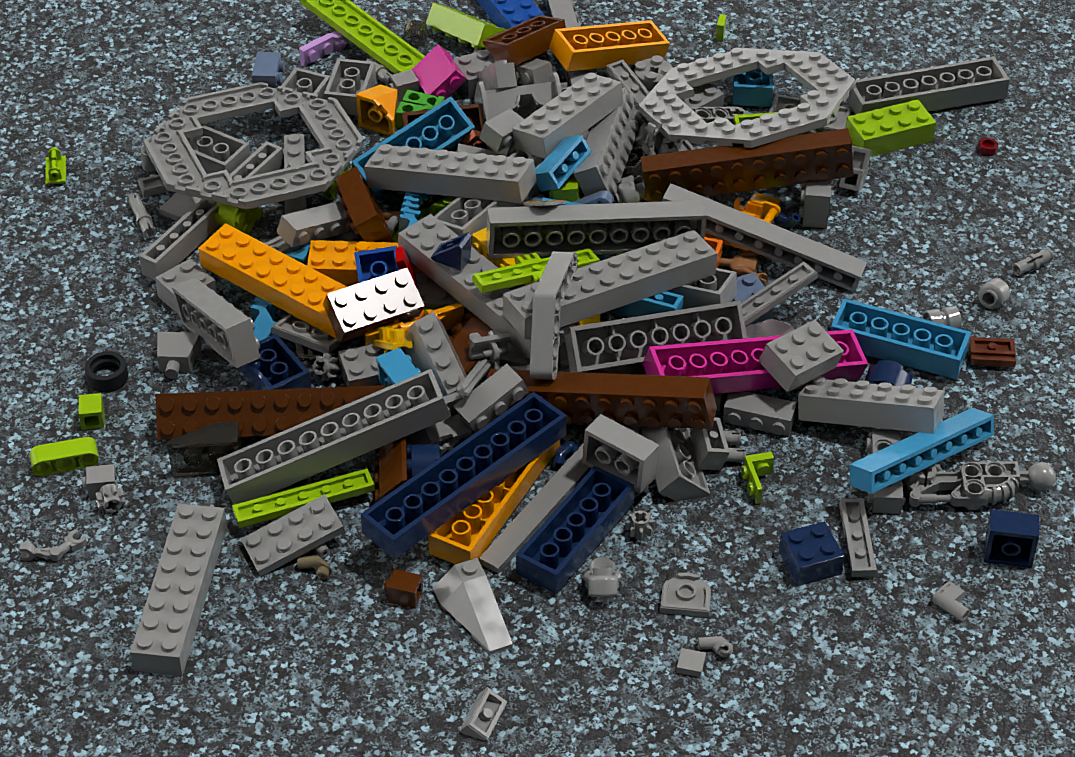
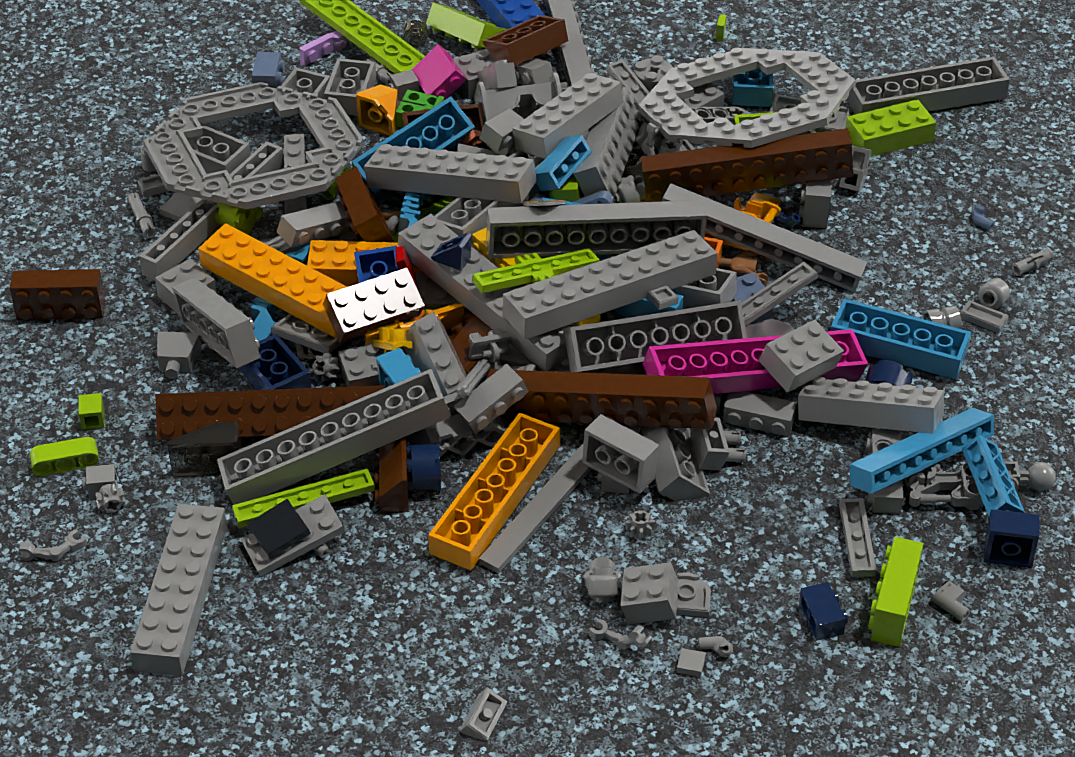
(55, 167): lime hinge -> none
(57, 294): none -> reddish brown brick
(110, 382): black tyre -> none
(278, 528): none -> black tile
(317, 563): dark tan arm -> none
(404, 588): reddish brown brick -> none
(463, 475): dark blue brick -> none
(470, 600): light grey wedge -> none
(546, 314): light grey beam -> none
(568, 447): dark blue arm -> none
(574, 529): dark blue brick -> none
(604, 44): light orange brick -> none
(624, 641): none -> light grey piece
(649, 593): none -> light grey brick
(663, 297): none -> light grey tile
(755, 466): lime bracket -> none
(811, 553): dark blue brick -> none
(823, 611): none -> dark blue brick
(895, 591): none -> lime brick
(979, 218): none -> sand blue arm
(984, 316): none -> light grey tile
(987, 147): dark red tile -> none
(991, 476): none -> dark azure fence
(992, 352): copper plate -> none

